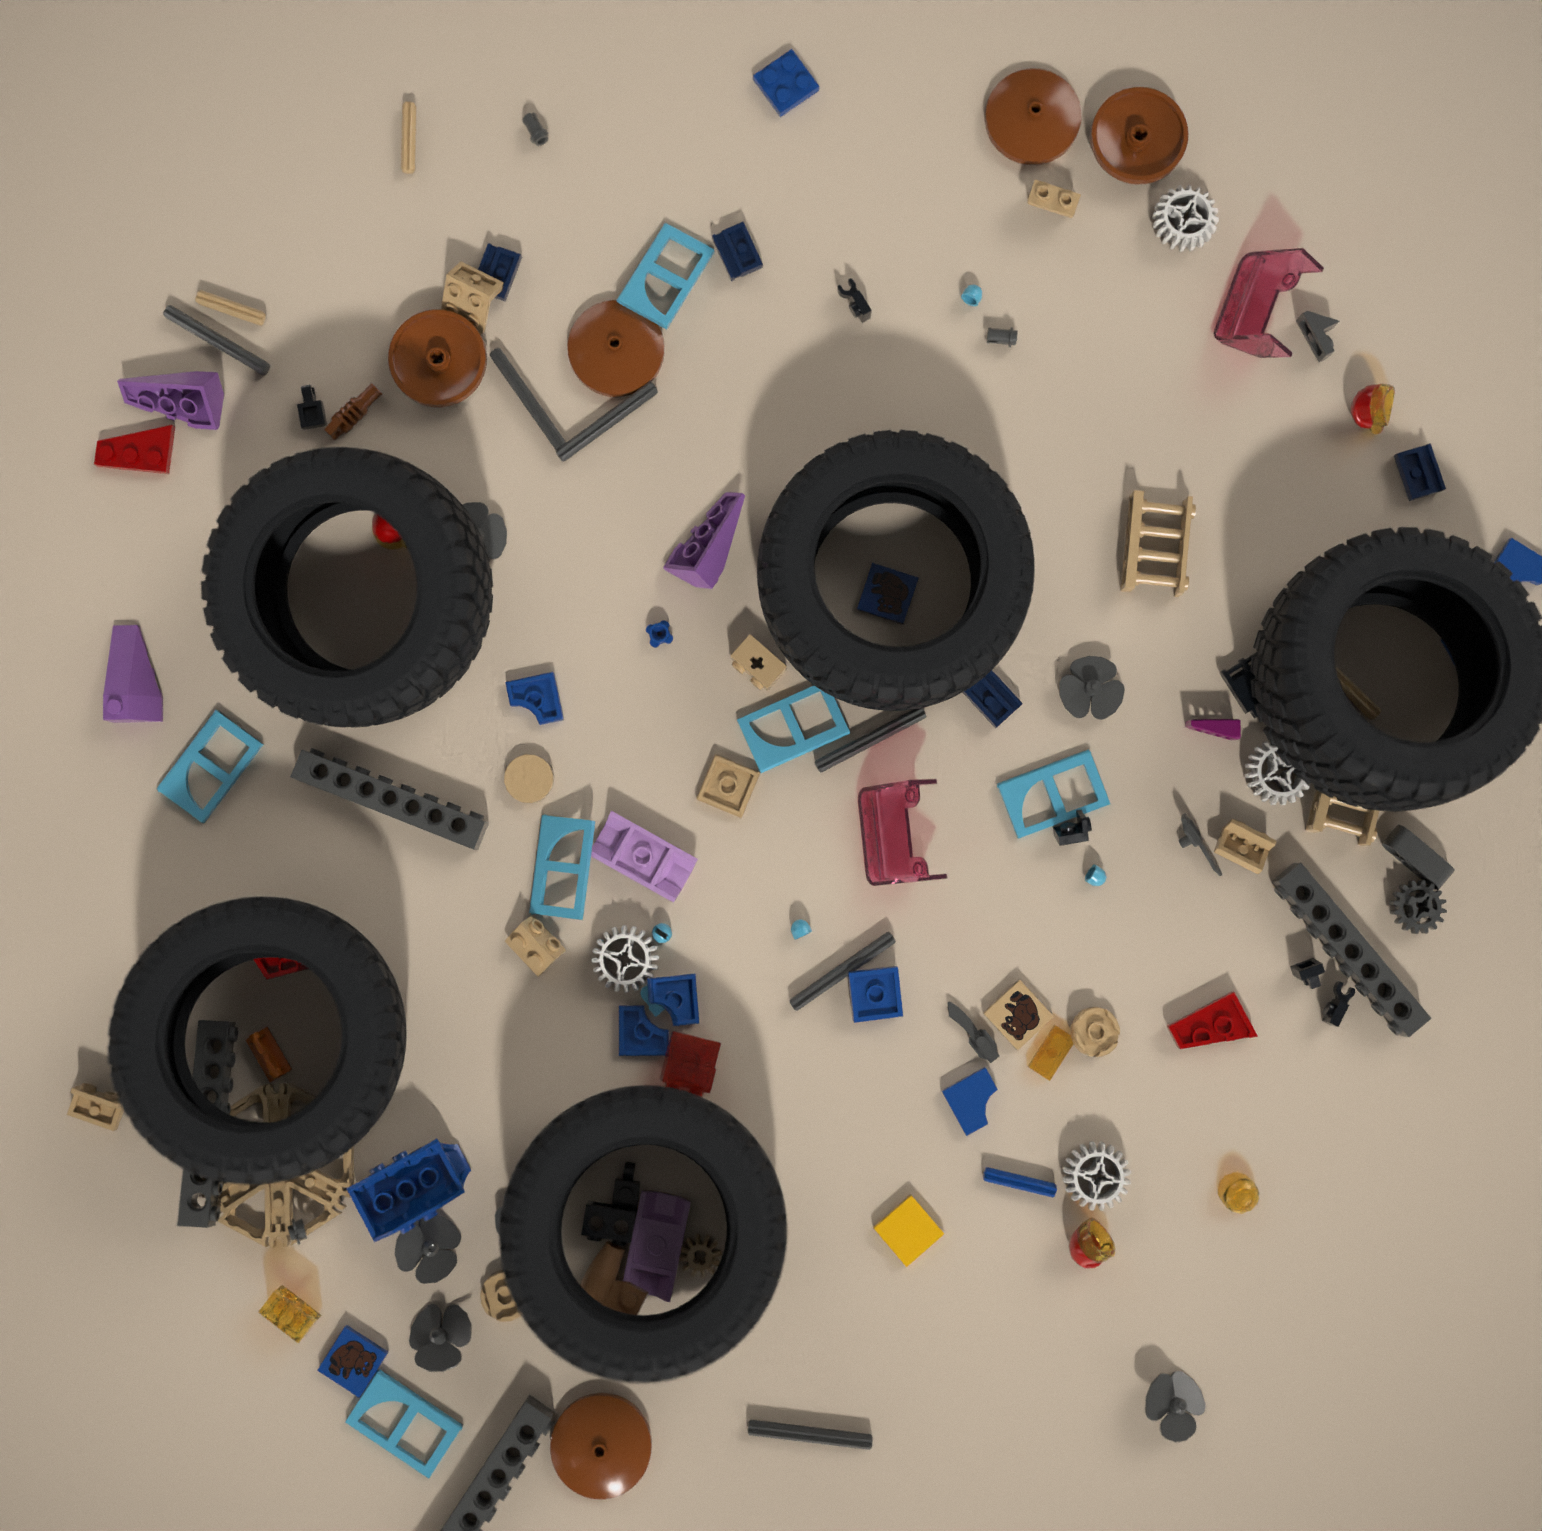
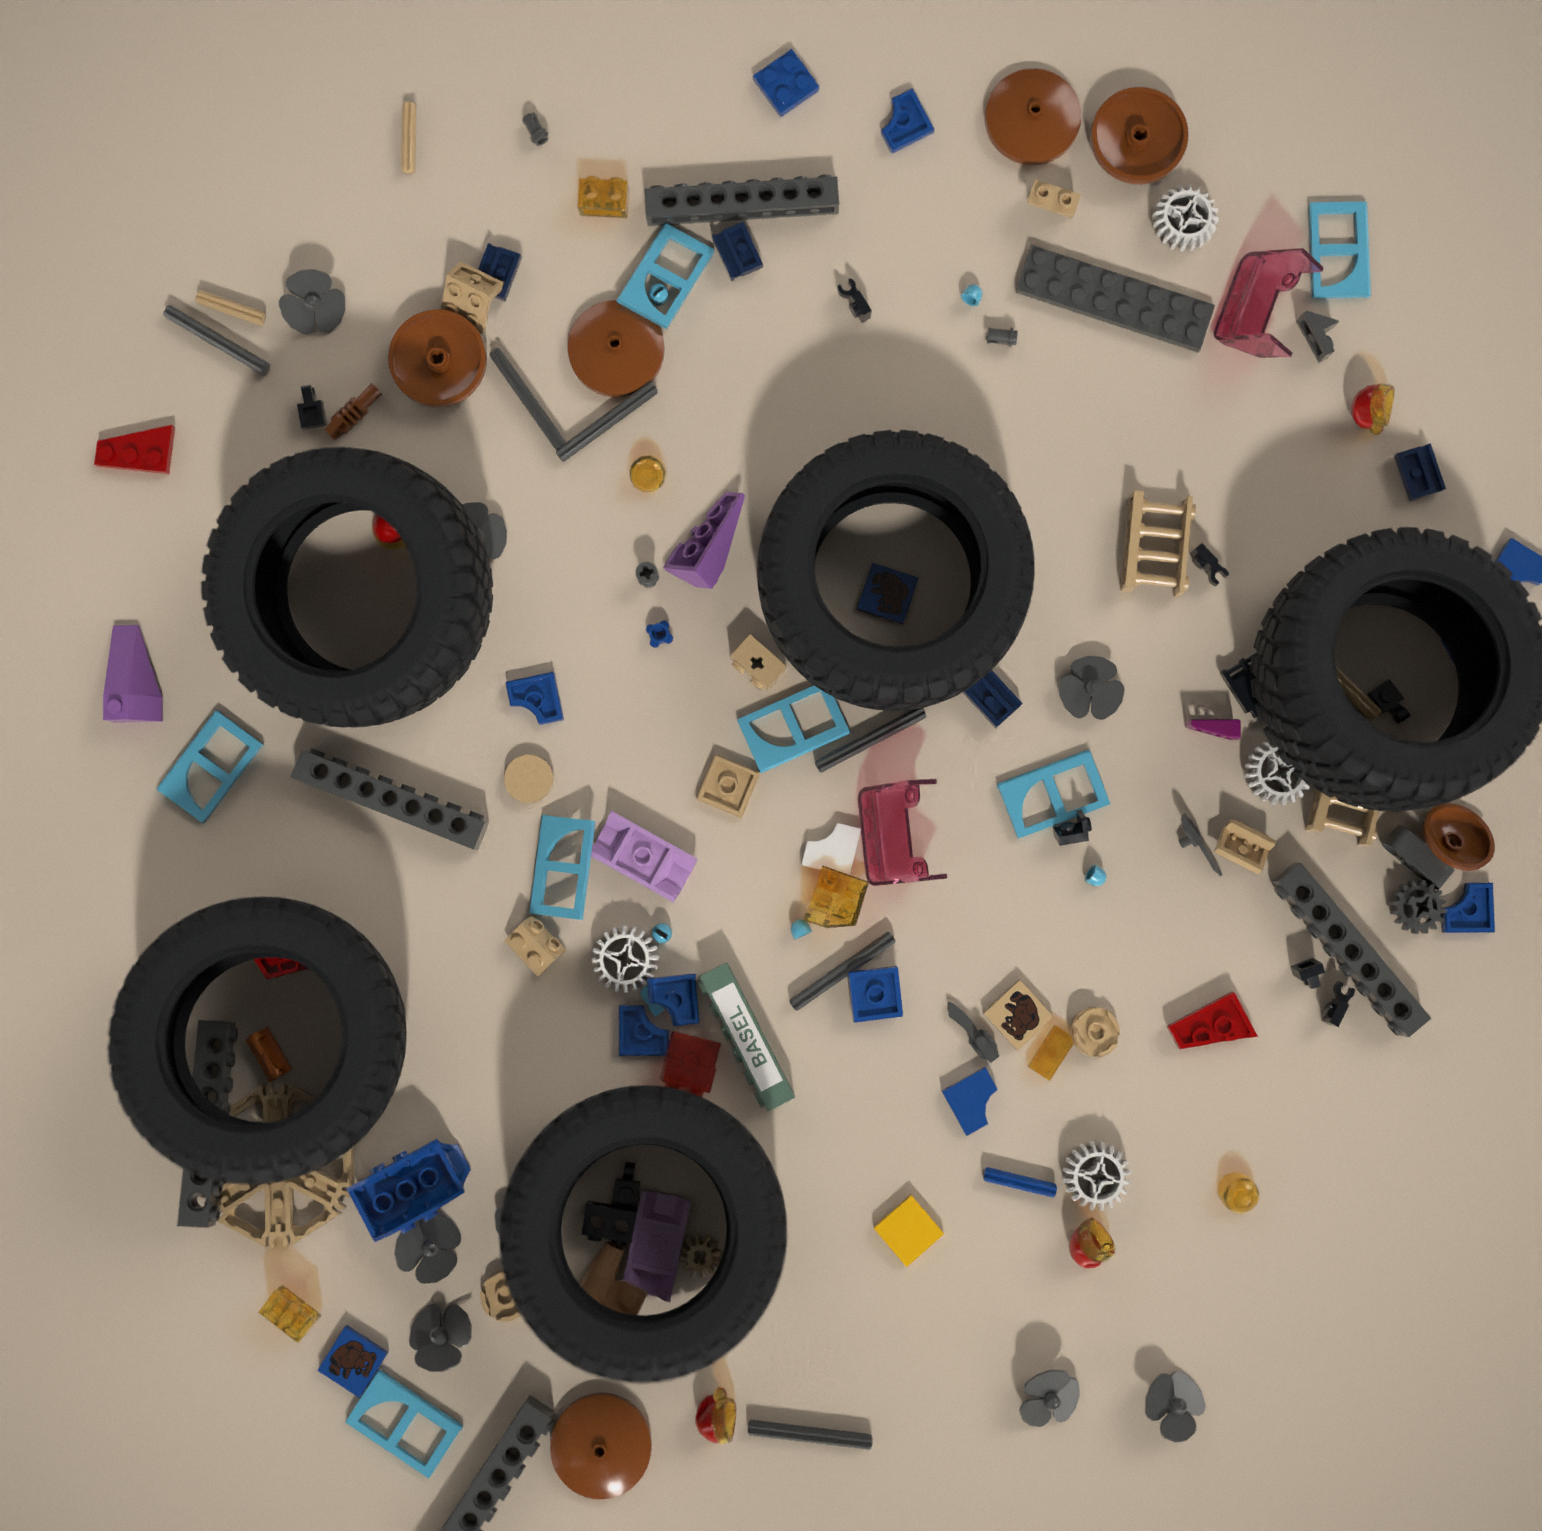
(95, 1106): tan bracket -> none
(182, 396): medium lavender wedge -> none
(297, 1231): dark grey plate -> none
(311, 287): none -> dark grey piece
(602, 204): none -> clear yellow brick
(640, 574): none -> dark grey bush
(648, 473): none -> clear yellow hair
(659, 298): none -> medium azure hinge
(717, 1417): none -> clear yellow piece
(732, 210): none -> dark grey brick
(747, 1037): none -> brick
(835, 851): none -> white tile
(836, 899): none -> clear yellow slope
(908, 122): none -> blue tile
(1056, 1393): none -> dark grey piece
(1115, 298): none -> dark grey plate
(1206, 560): none -> black plate
(1358, 282): none -> medium azure window
(1387, 698): none -> black plate
(1458, 837): none -> dark orange dish
(1472, 911): none -> blue tile

